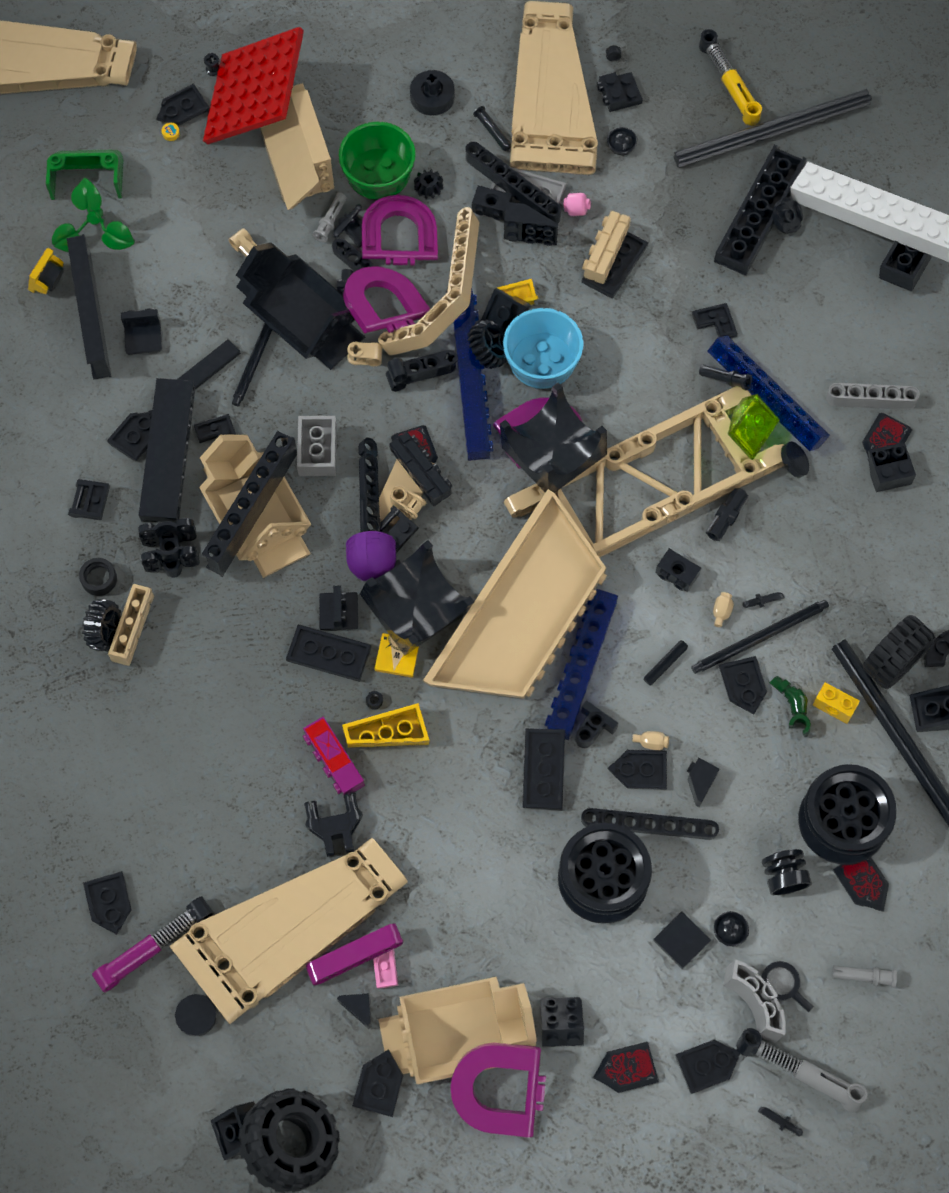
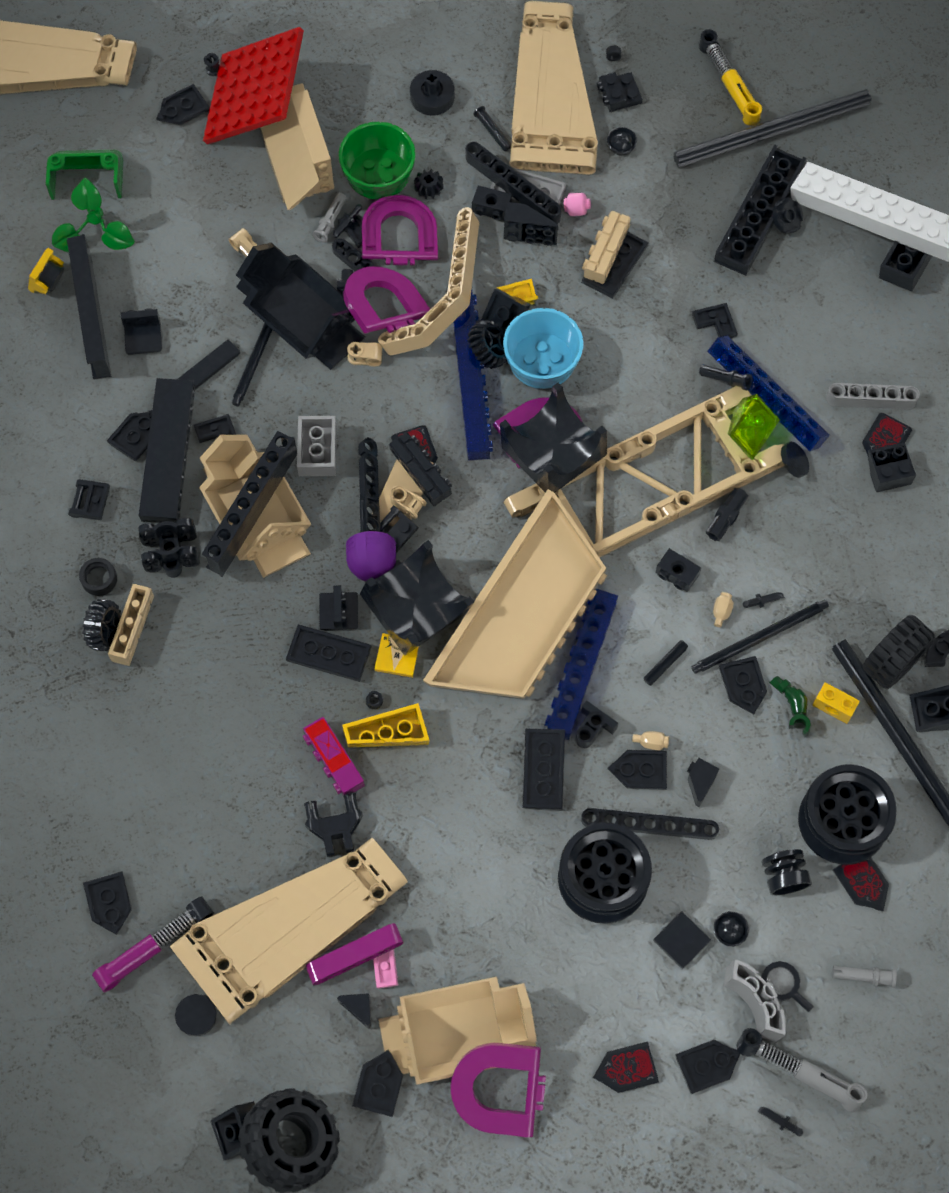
(170, 131): yellow tile -> none
(401, 373): black piece -> none
(562, 1022): black bracket -> none

